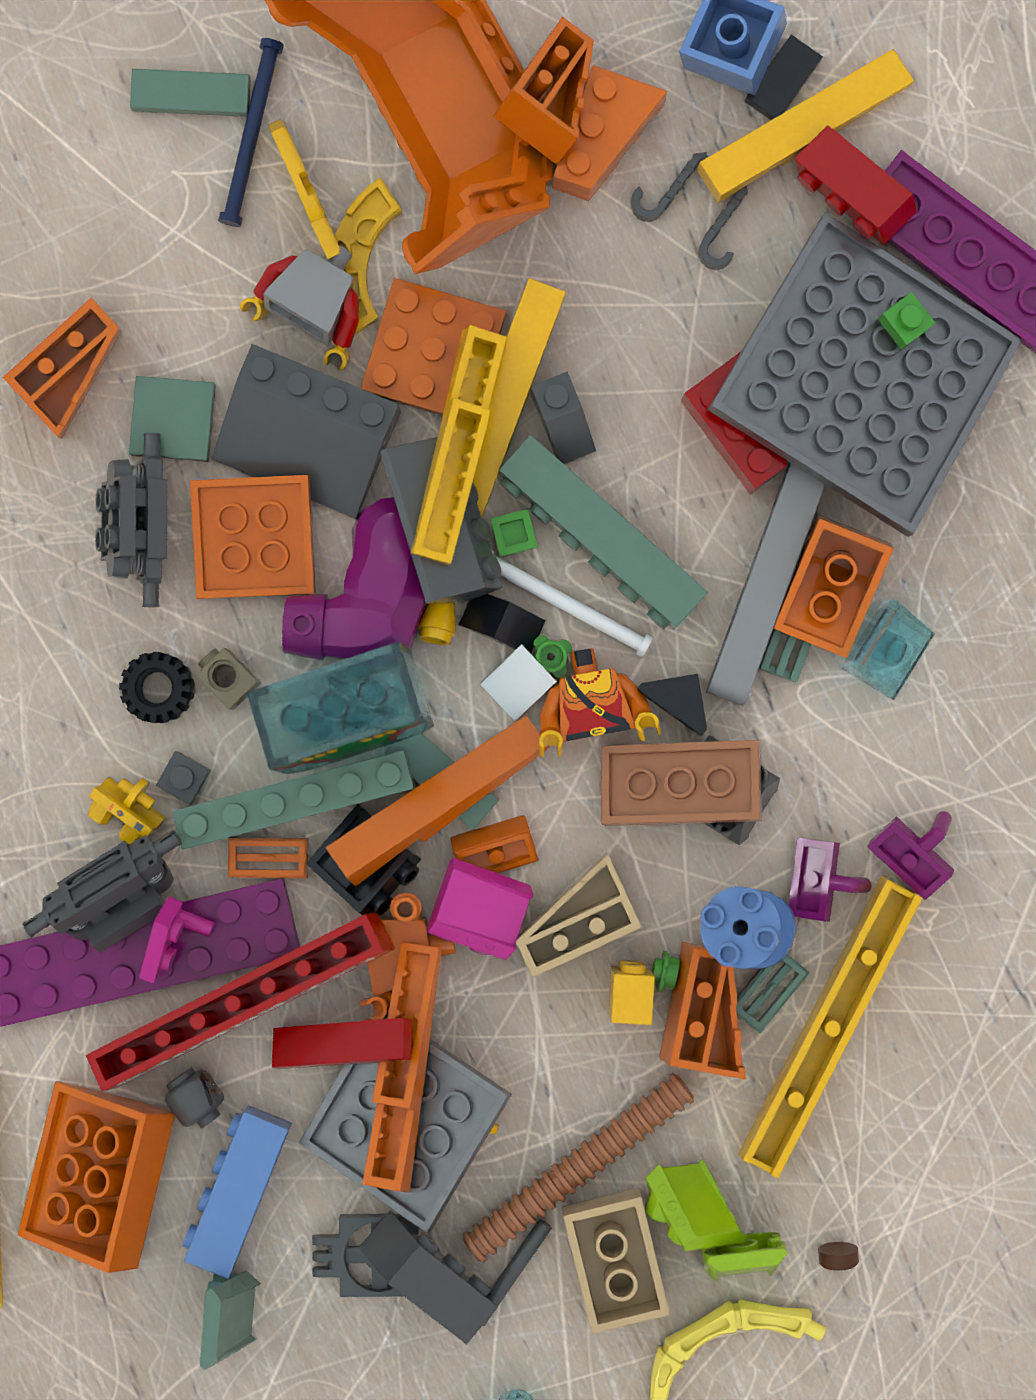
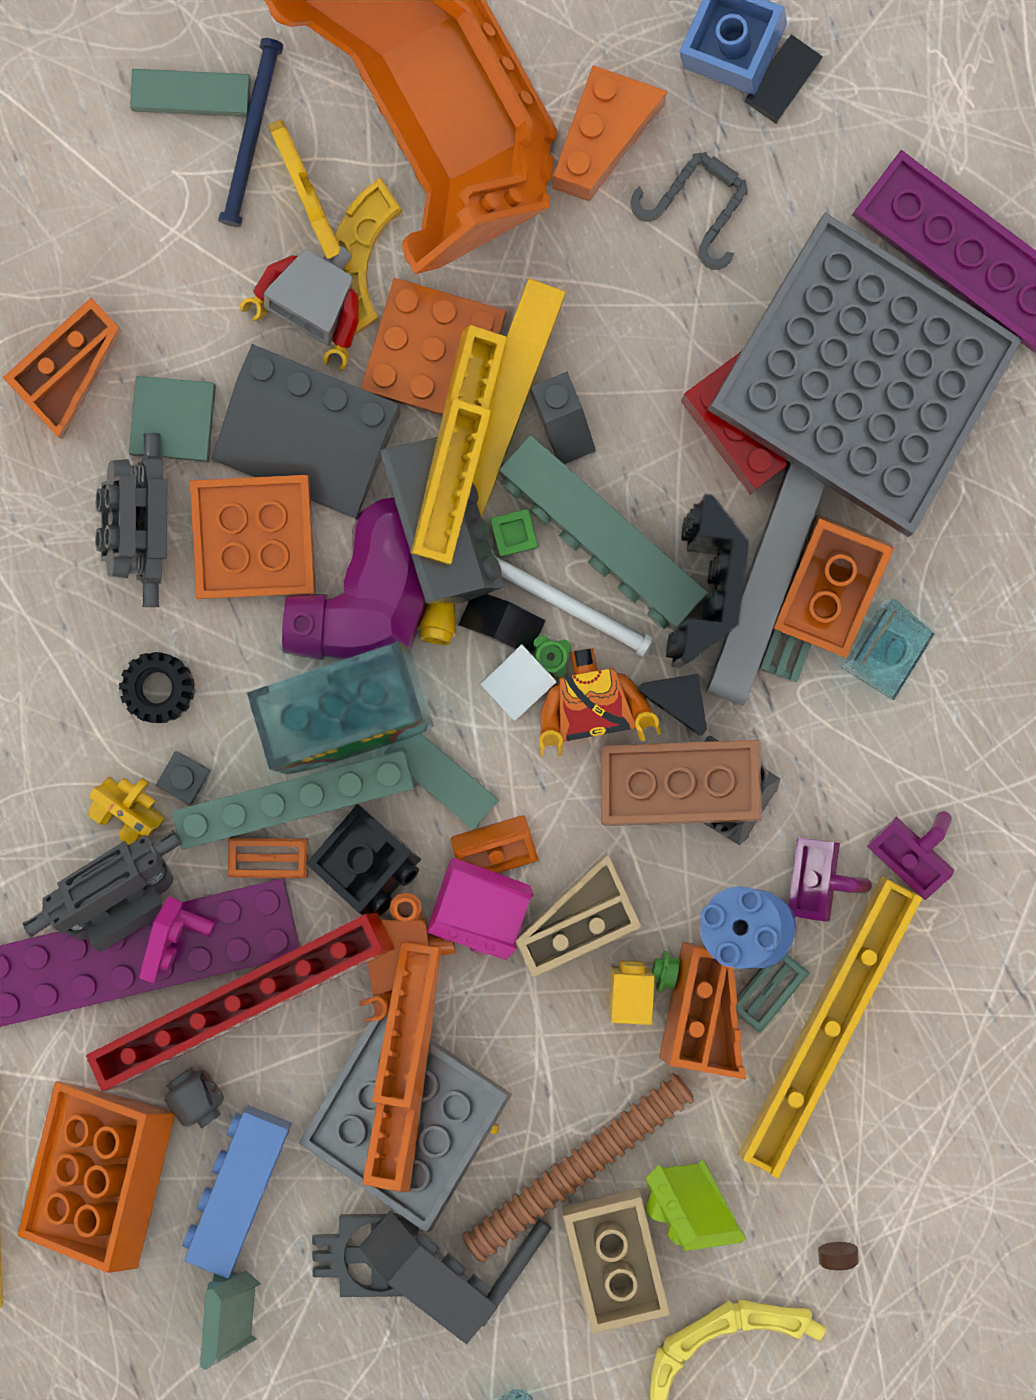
(244, 682): dark tan brick -> none
(342, 1043): red tile -> none
(435, 802): orange slope -> none
(548, 94): orange wedge -> none
(715, 533): none -> black slope
(755, 1254): lime slope -> none
(793, 130): yellow slope -> none
(854, 186): red brick -> none
(906, 320): bright green plate -> none

